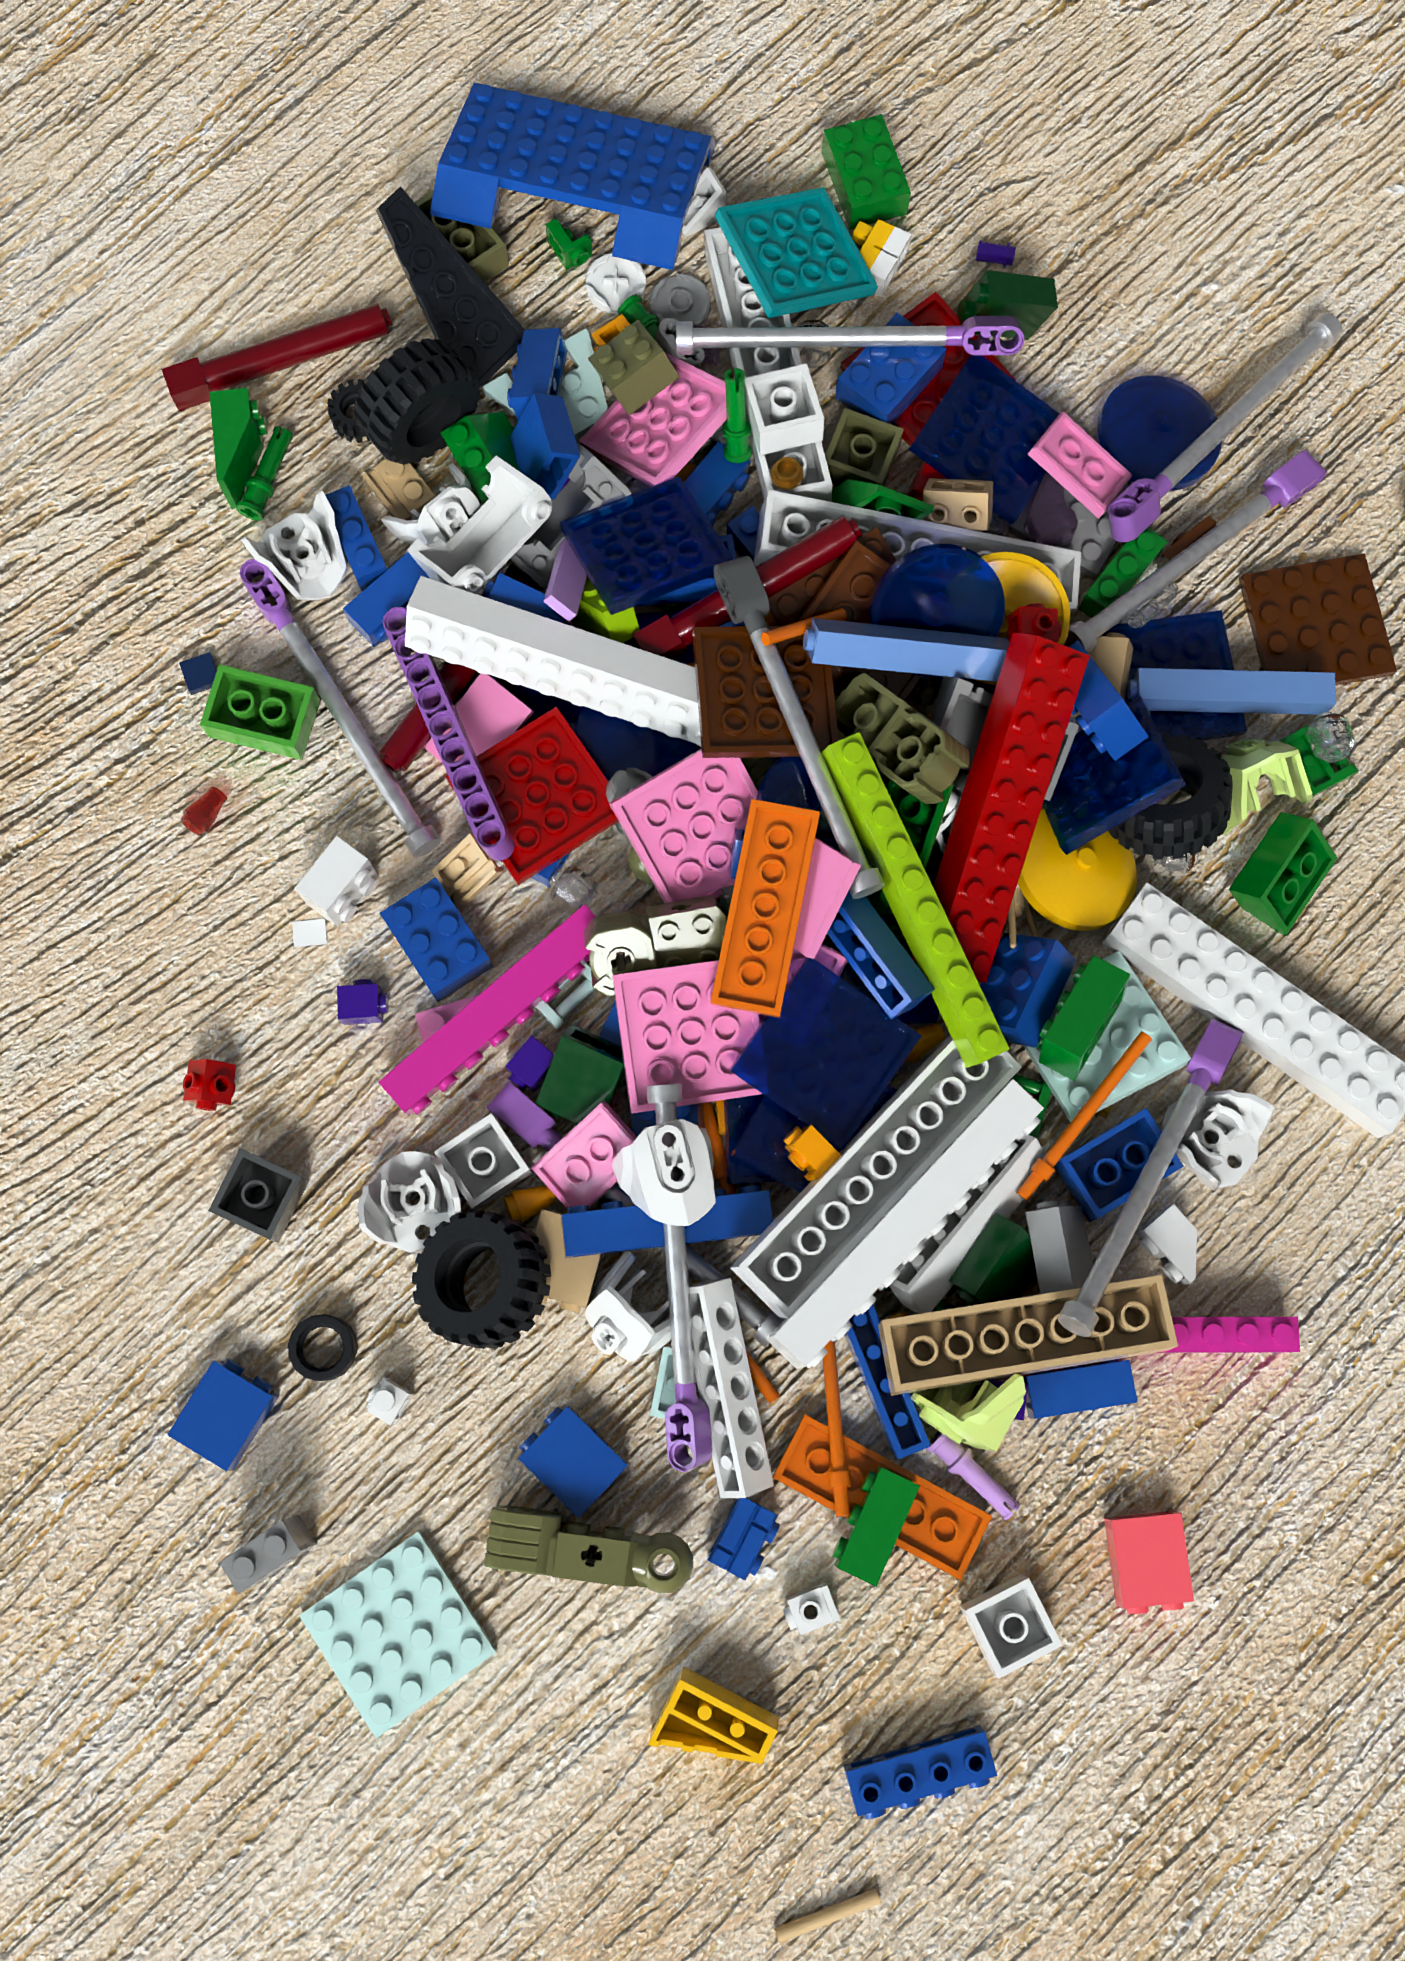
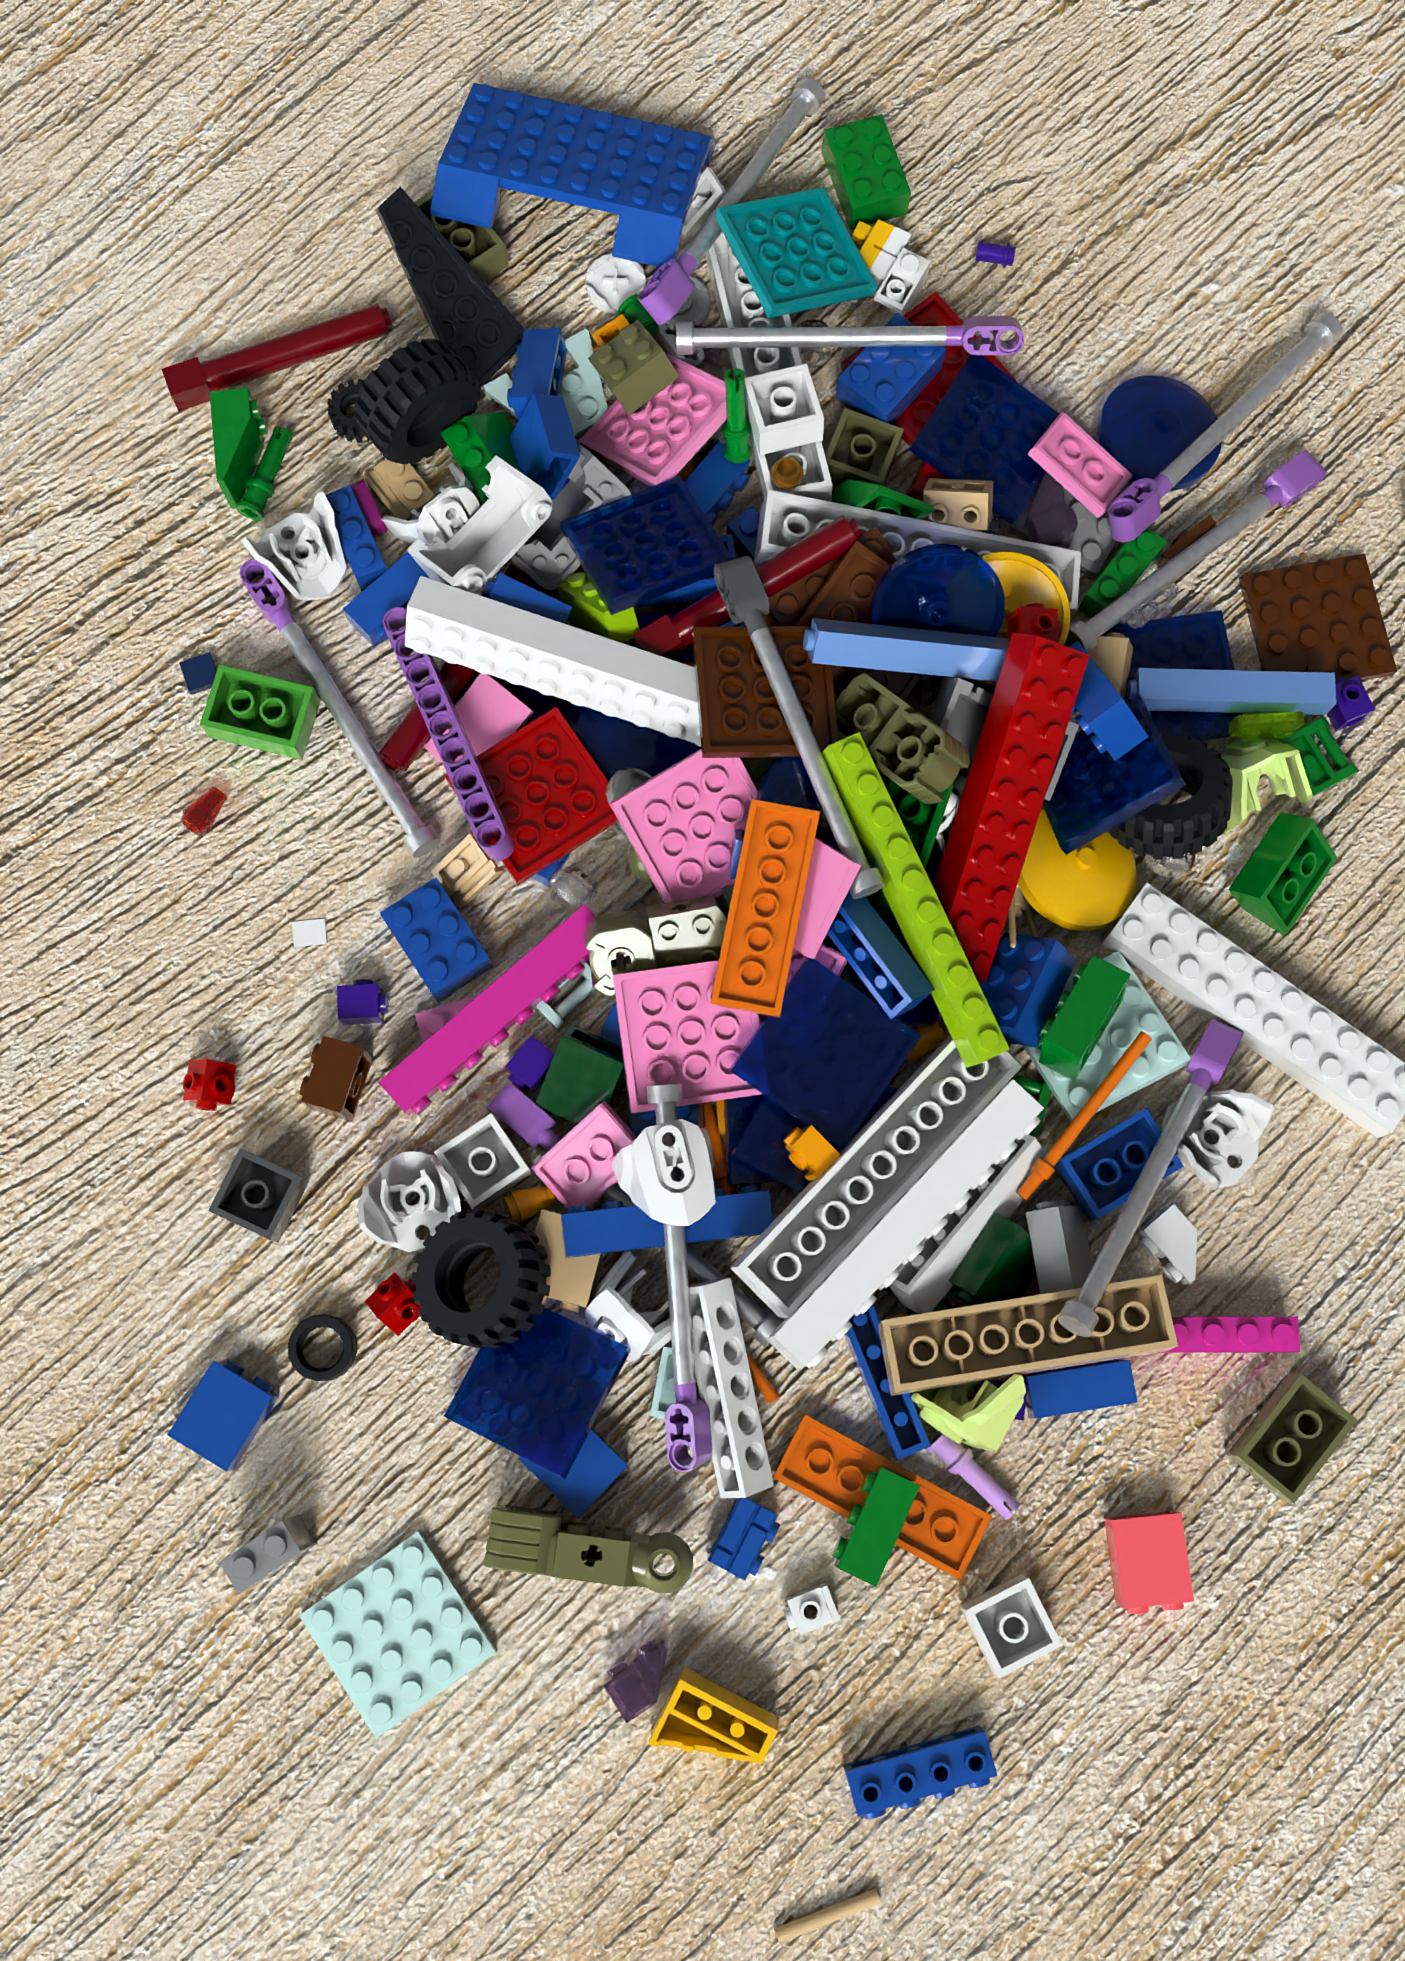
(336, 1078): none -> reddish brown brick
(337, 882): white brick -> none
(368, 508): none -> magenta beam
(388, 1401): white brick -> none
(394, 1303): none -> red brick
(540, 1390): none -> clear blue plate
(565, 583): lavender tile -> none
(566, 249): green bracket -> none
(637, 1684): none -> clear purple slope
(672, 281): none -> flat silver piece
(799, 628): orange bar -> none
(839, 1477): orange bar -> none
(903, 281): none -> white slope
(1010, 294): dark green brick -> none
(1266, 725): none -> clear neon green wing
(1292, 1437): none -> olive brick
(1330, 737): clear head -> none
(1351, 703): none -> dark purple brick

